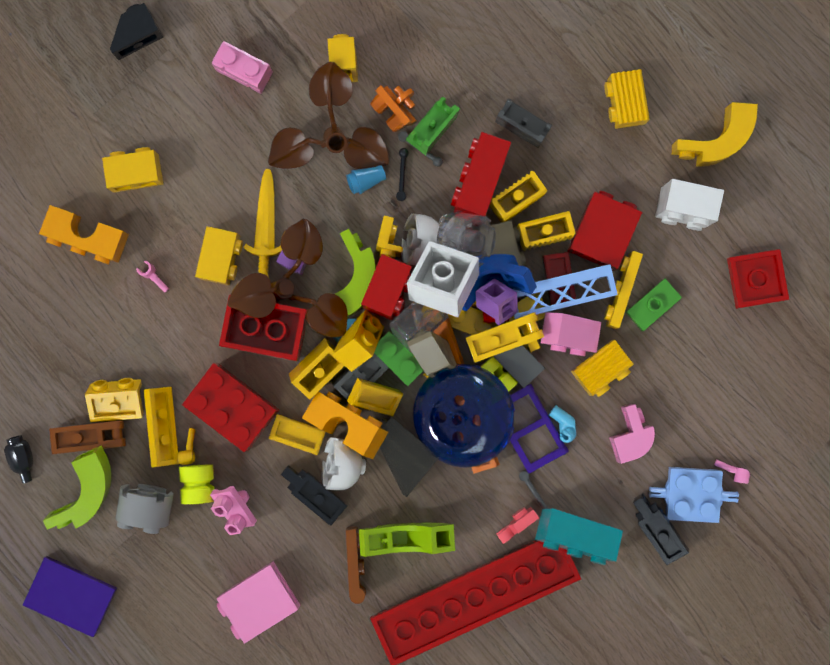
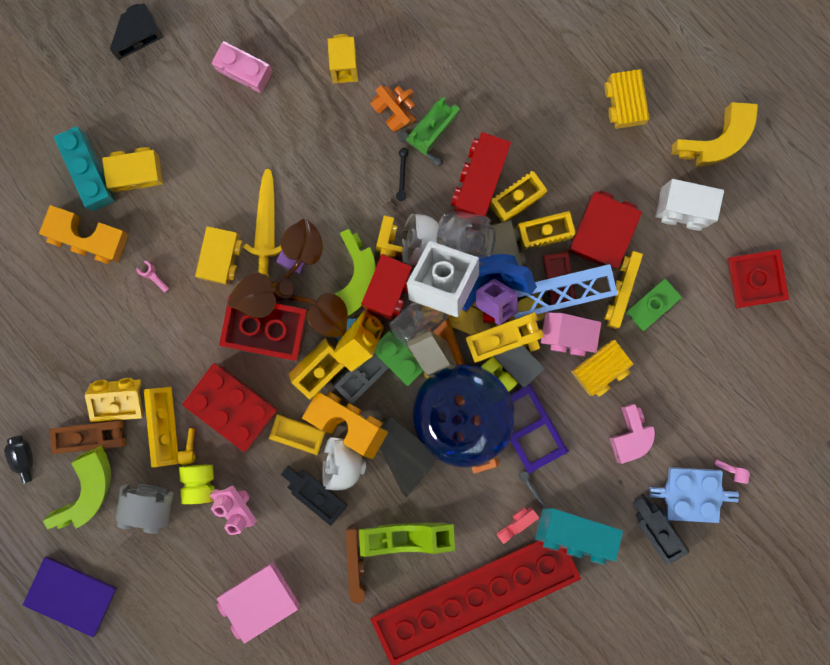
(84, 168): none -> teal brick
(329, 87): reddish brown plant -> none
(364, 179): dark azure cone -> none
(375, 397): yellow tile -> none
(523, 123): dark grey hinge -> none
(566, 424): medium azure arm -> none

